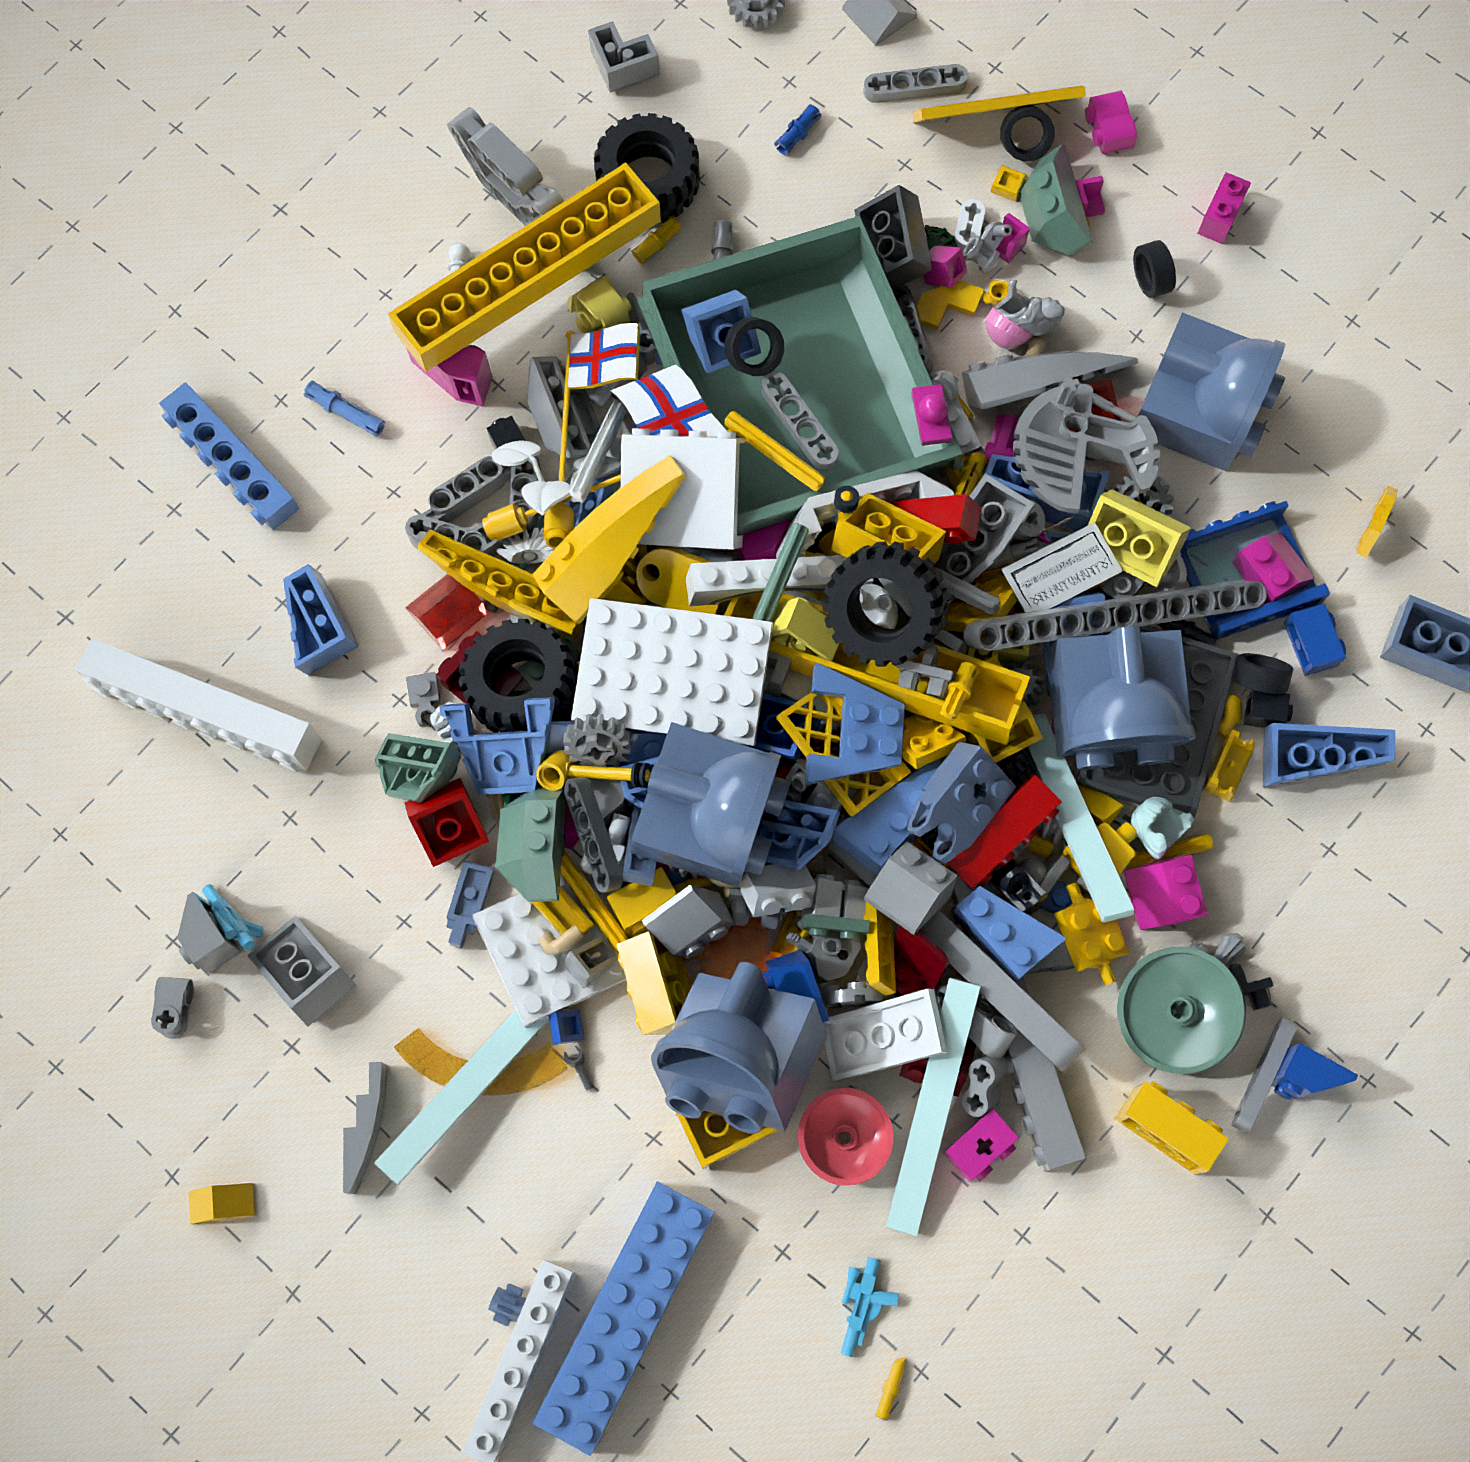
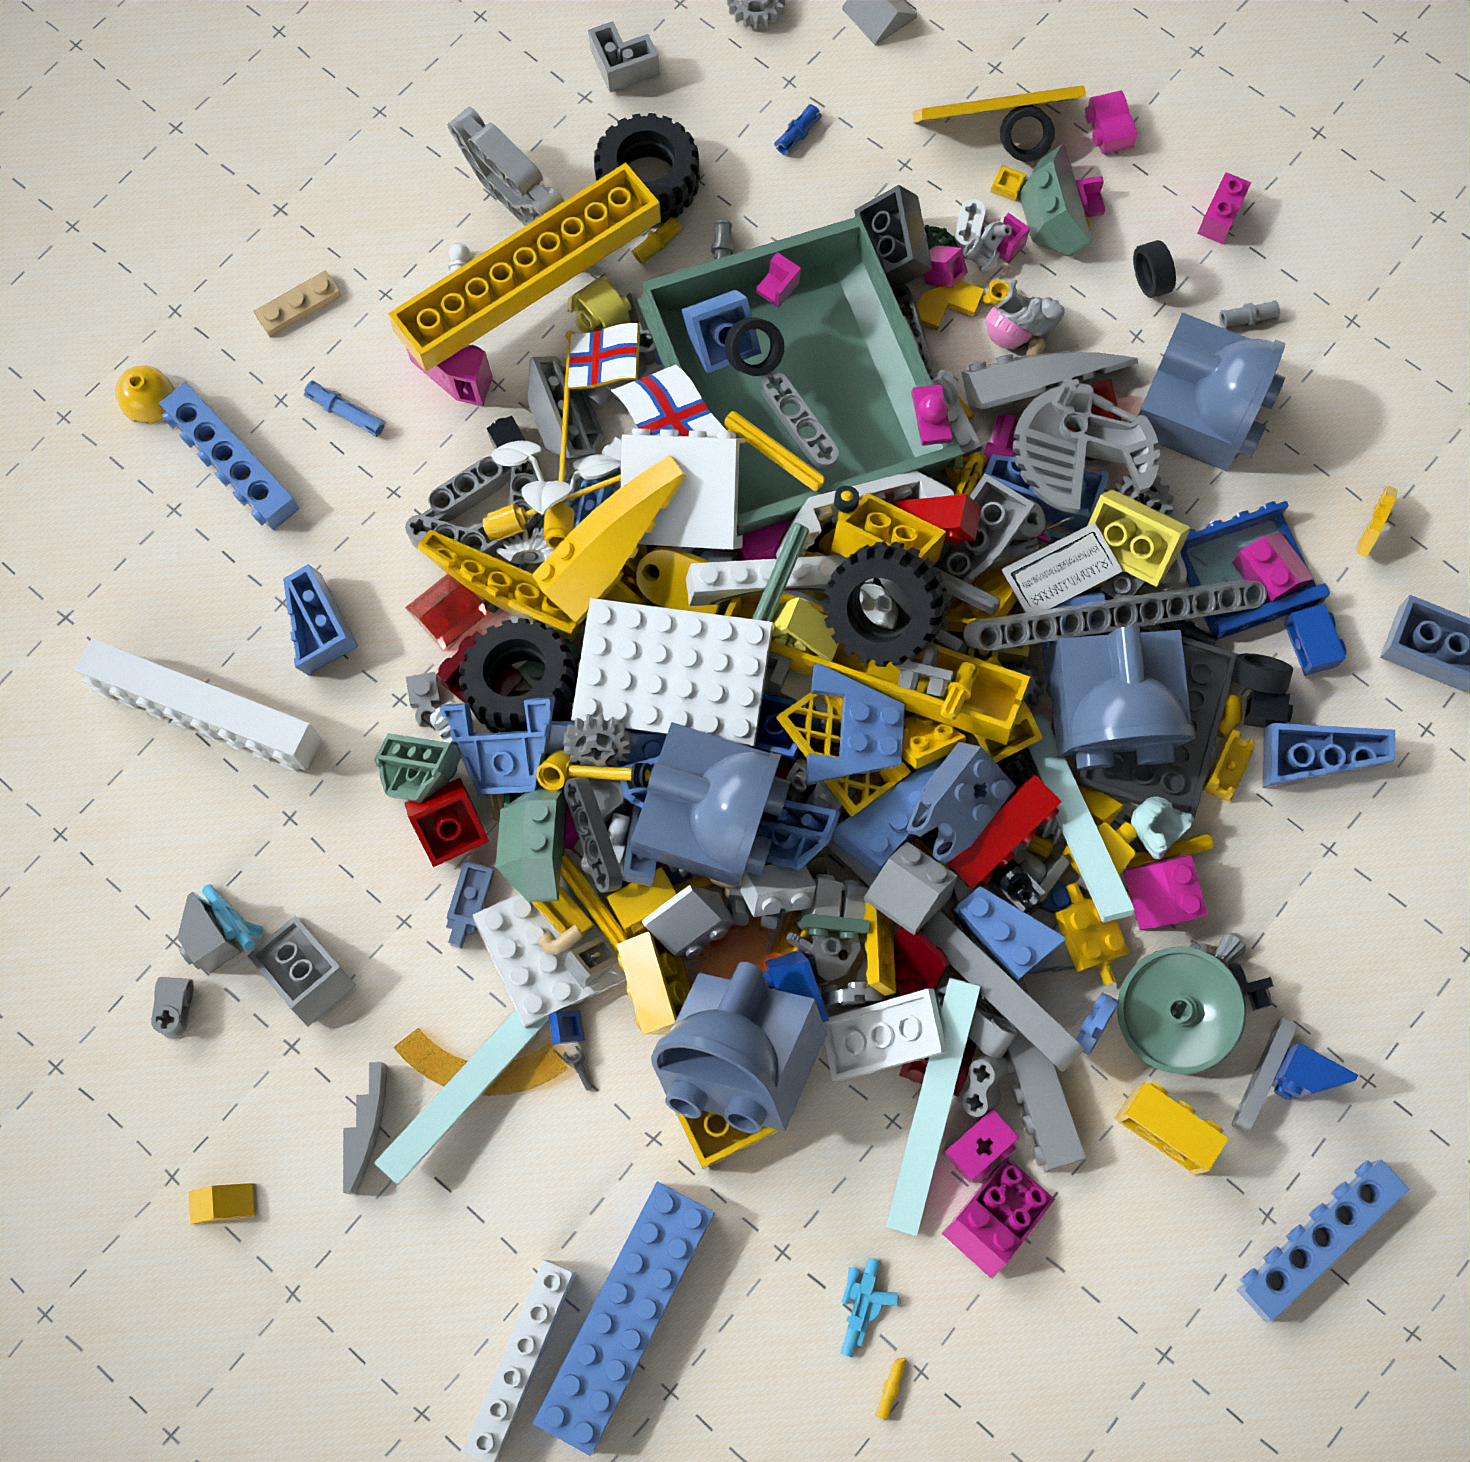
(141, 391): none -> yellow cylinder
(297, 303): none -> tan plate
(507, 1304): sand blue gear -> none
(598, 451): white axle -> none
(780, 281): none -> dark pink panel
(862, 1119): coral dish -> none
(914, 78): light grey beam -> none
(998, 1217): none -> dark pink slope
(1096, 1023): none -> medium blue plate
(1249, 314): none -> light grey pin
(1385, 1190): none -> medium blue brick

